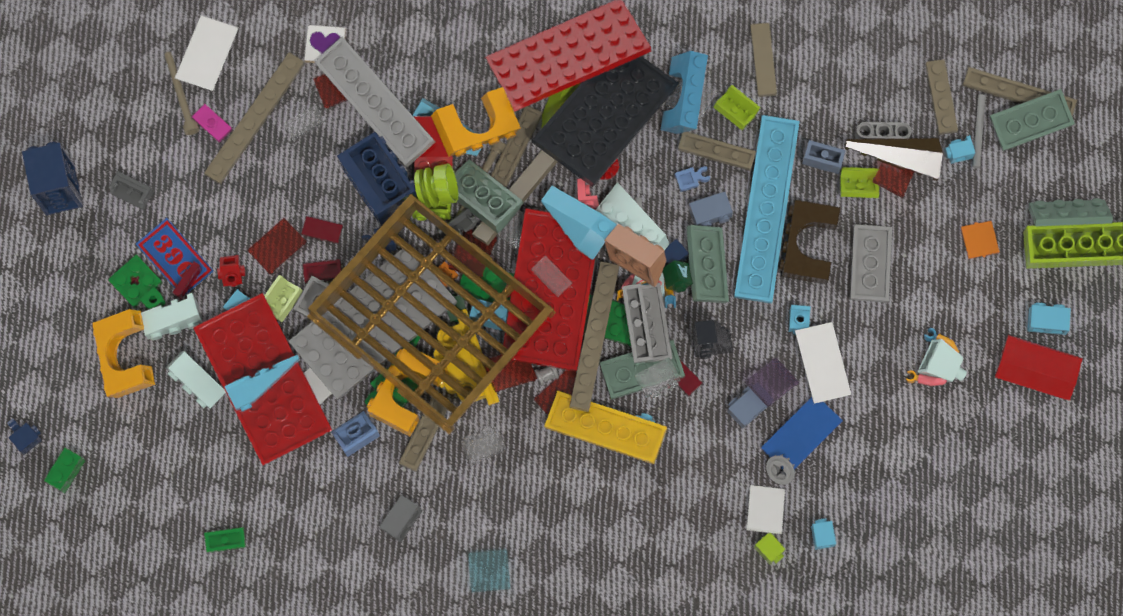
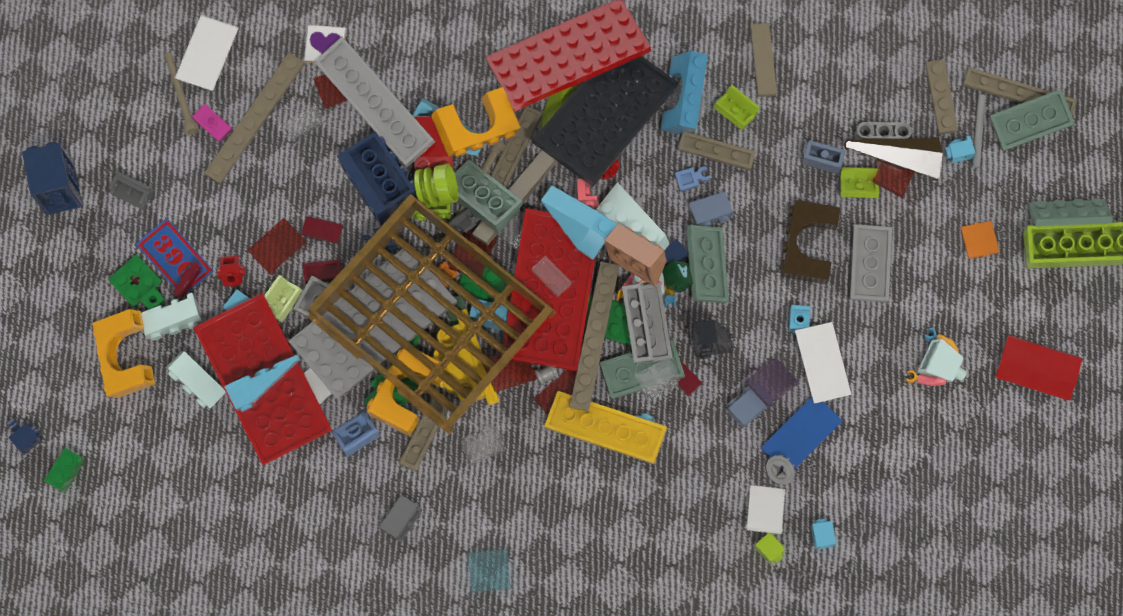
(225, 540): green plate -> none
(766, 209): medium azure plate -> none
(1049, 319): medium azure brick -> none

